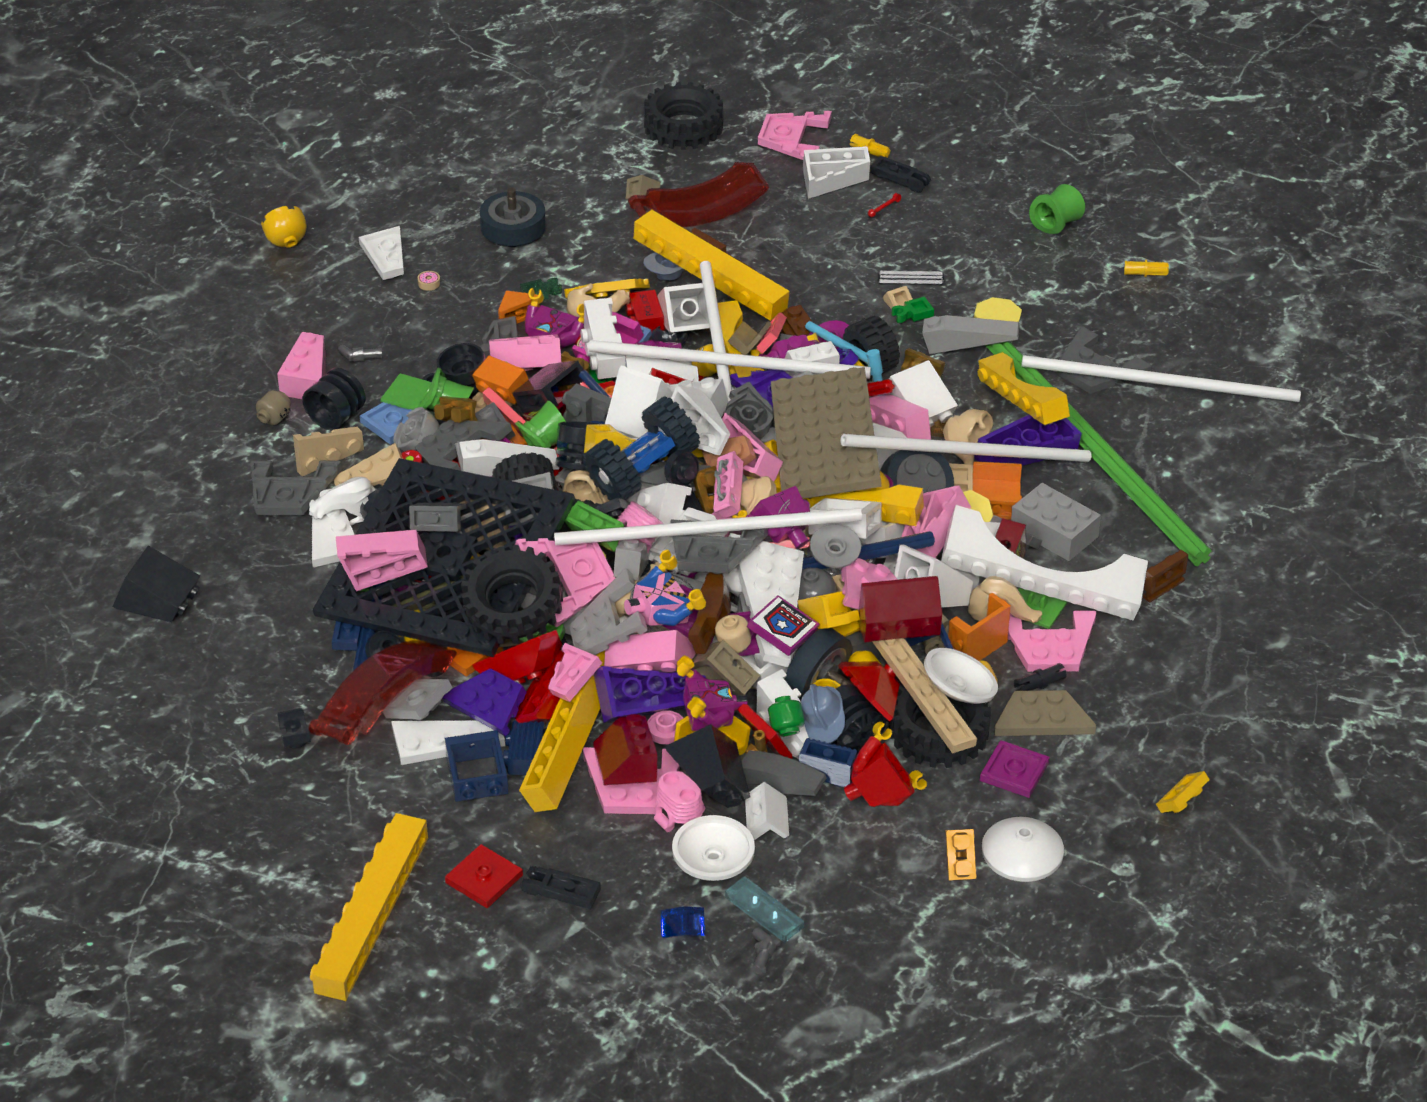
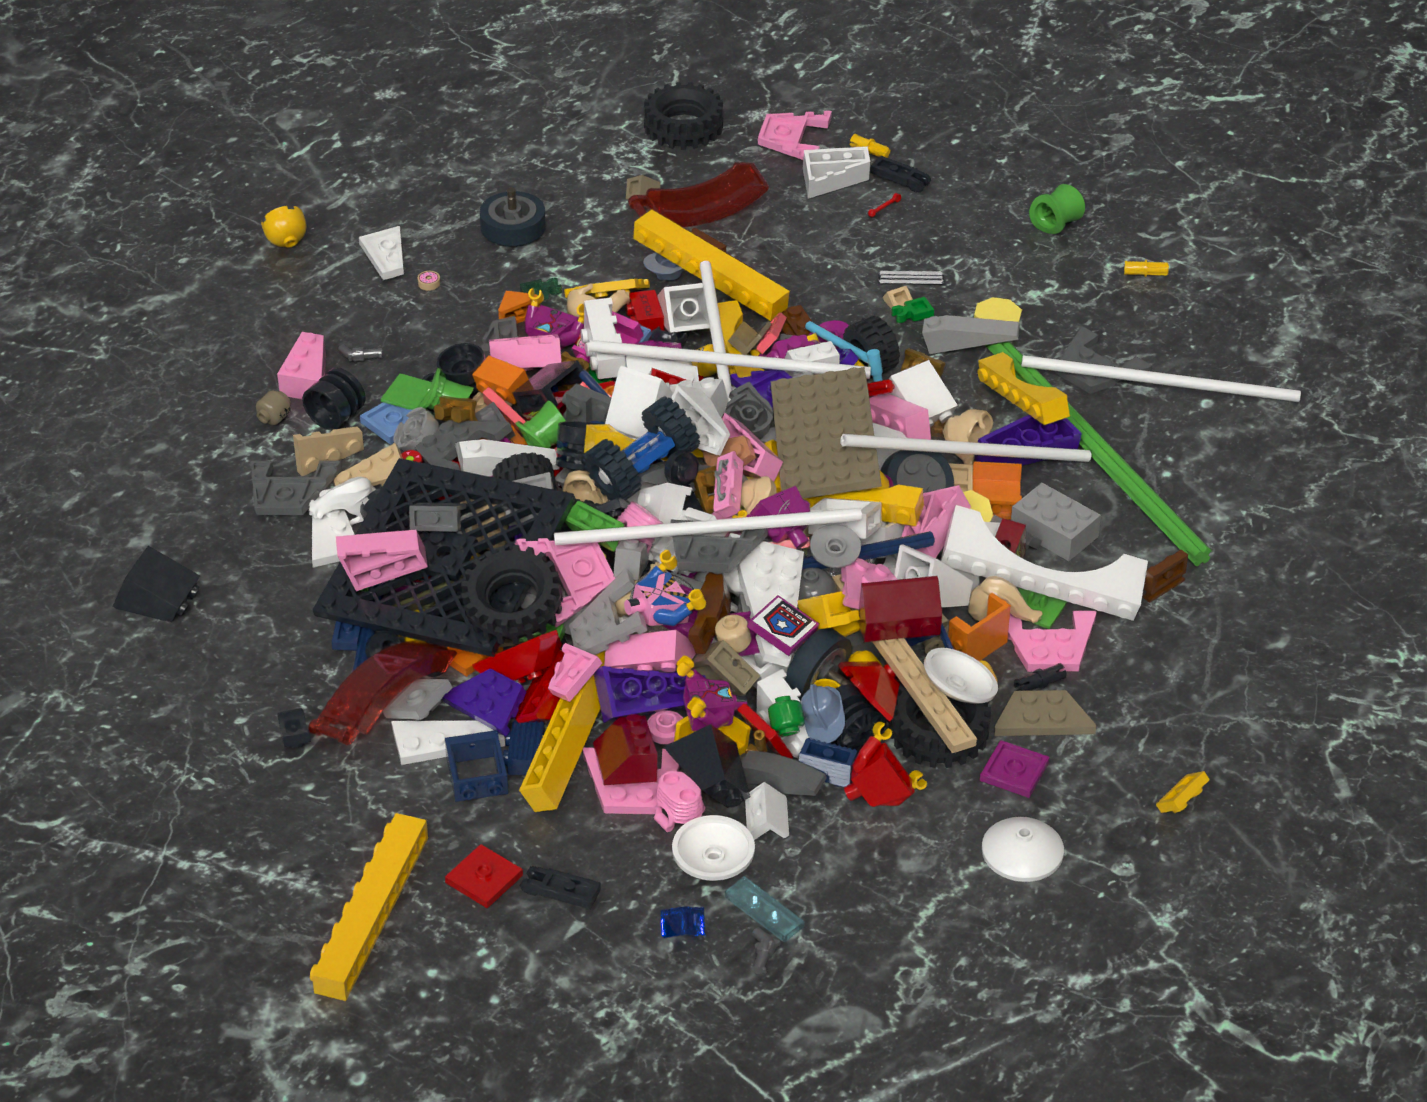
(961, 868): hips -> none

